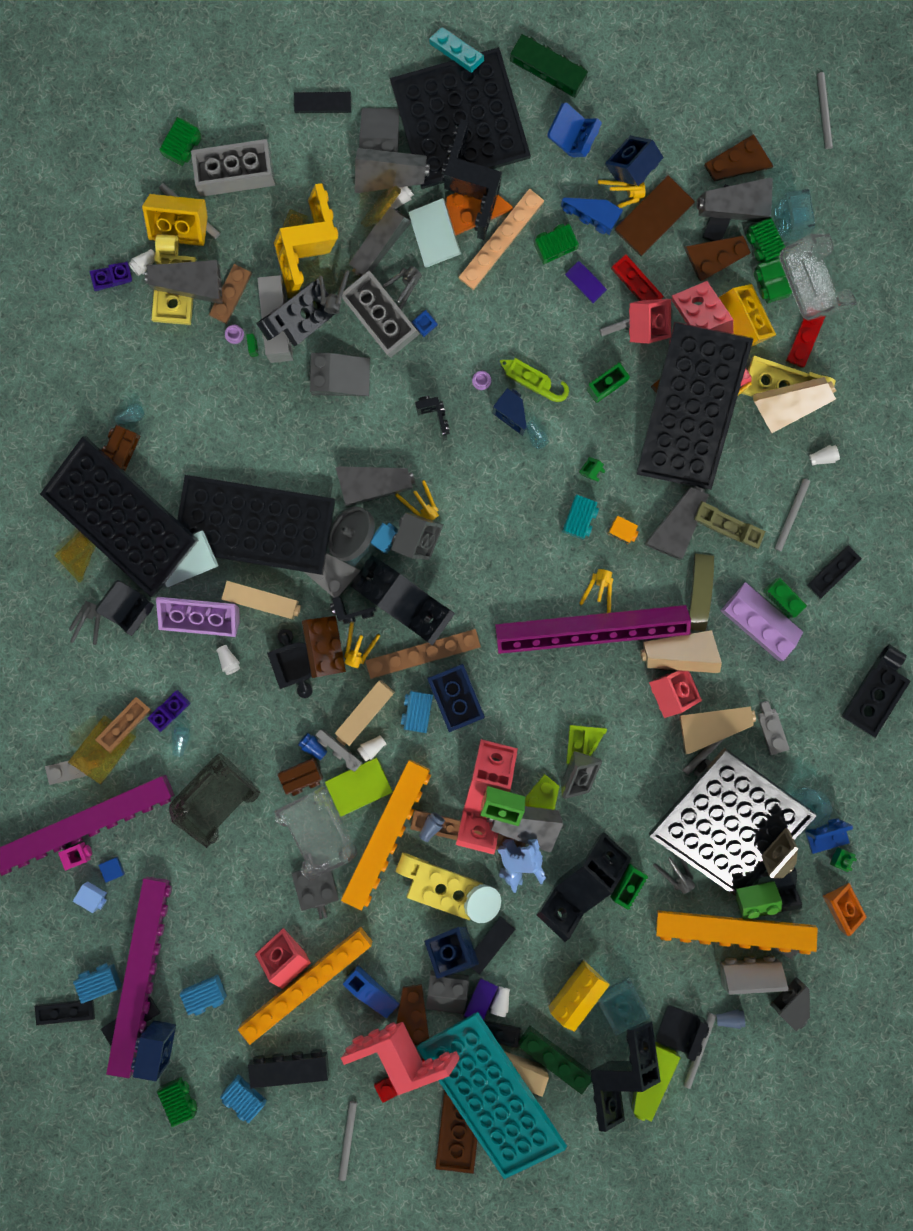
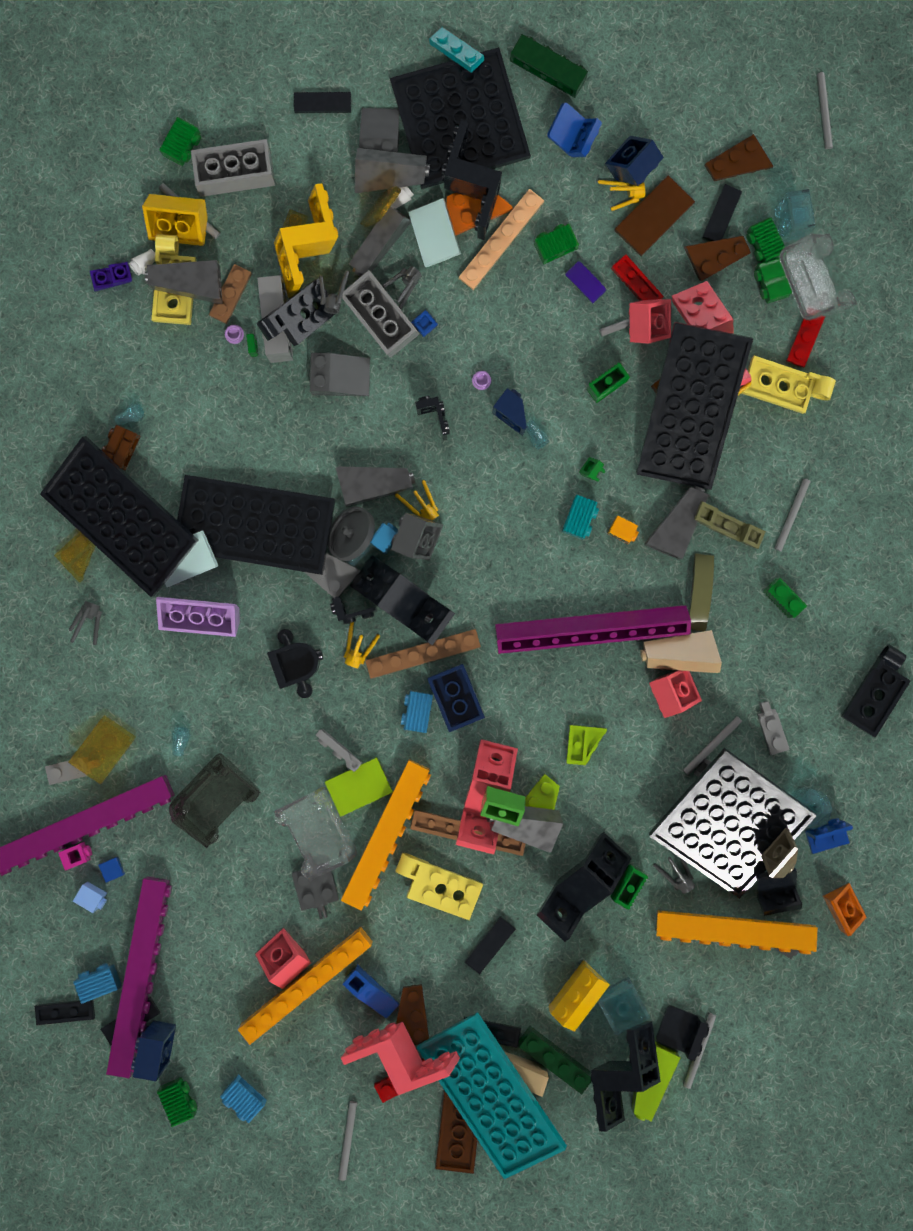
(123, 725): medium nougat plate -> none
(124, 607): black bracket -> none
(168, 711): dark purple slope -> none
(203, 995): dark azure brick -> none
(227, 660): white cone -> none
(261, 600): tan slope -> none
(288, 1069): black brick -> none
(300, 776): reddish brown brick -> none
(312, 746): blue cone -> none
(323, 646): reddish brown plate -> none
(364, 713): tan slope -> none
(371, 748): white cone -> none
(431, 826): sand blue cone -> none
(447, 993): dark grey slope -> none
(451, 952): dark blue slope -> none
(481, 999): dark purple slope -> none
(482, 903): light aqua tile -> none
(501, 1002): white cone -> none
(519, 861): light blue animal -> none
(532, 379): lime plate -> none
(579, 775): dark grey slope -> none
(596, 212): blue slope -> none
(602, 579): yellow plant -> none
(710, 727): tan slope -> none
(731, 1019): sand blue cone -> none
(740, 202): flat silver slope -> none
(748, 314): yellow slope -> none
(753, 975): light grey slope -> none
(759, 900): bright green brick -> none
(762, 622): lavender slope -> none
(792, 402): tan slope -> none
(794, 1004): dark grey slope -> none
(825, 456): white cone -> none
(834, 572): black tile -> none
(843, 859): green tile -> none

